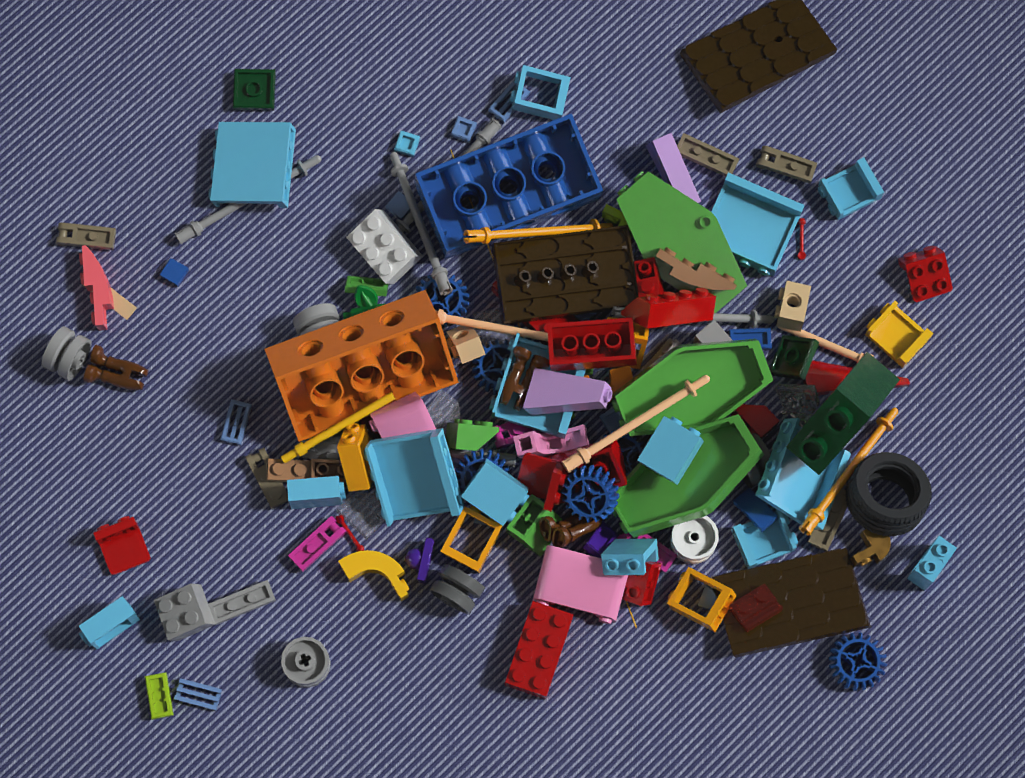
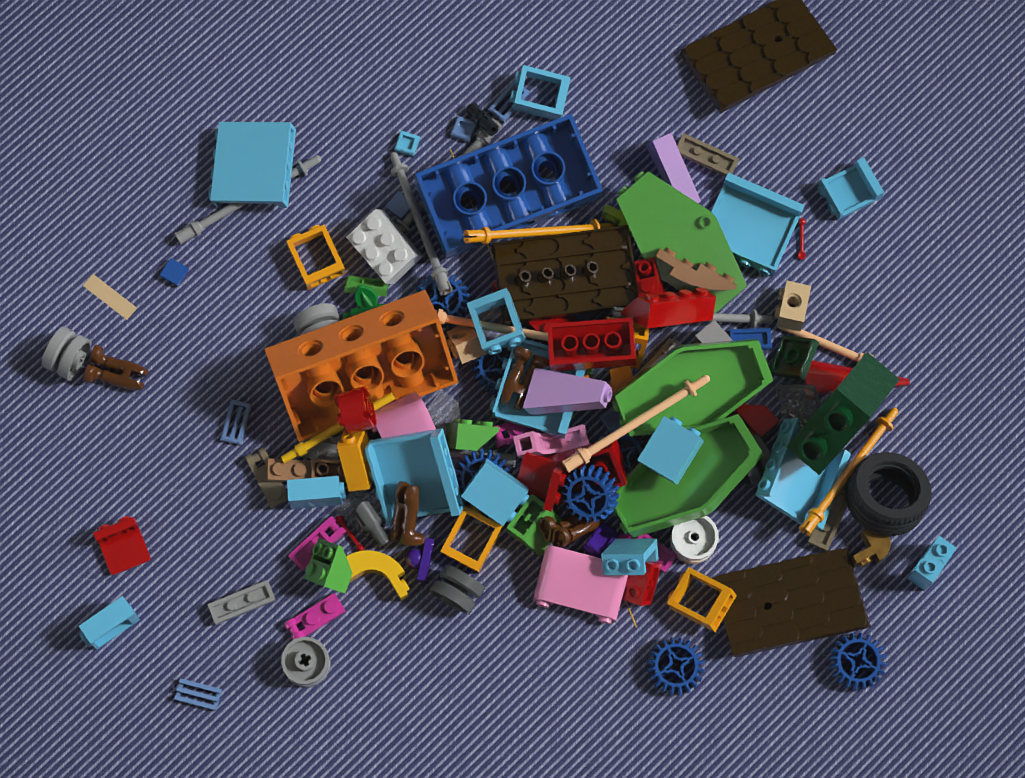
(87, 235): dark tan plate -> none
(96, 280): coral slope -> none
(159, 696): lime plate -> none
(184, 612): light grey brick -> none
(254, 89): dark green plate -> none
(315, 617): none -> dark pink plate
(323, 275): none -> light orange window
(329, 566): none -> bright green slope
(355, 410): none -> red brick
(370, 522): none -> dark grey arm
(405, 515): none -> reddish brown piece
(482, 119): none -> black pin
(488, 303): none -> medium azure window
(539, 650): red brick -> none
(693, 658): none -> blue gear
(707, 598): medium blue tile -> none
(755, 510): blue tile -> none
(755, 607): clear red plate -> none
(764, 546): medium azure panel -> none
(787, 164): dark tan plate -> none
(897, 334): yellow panel -> none
(926, 273): red bracket -> none

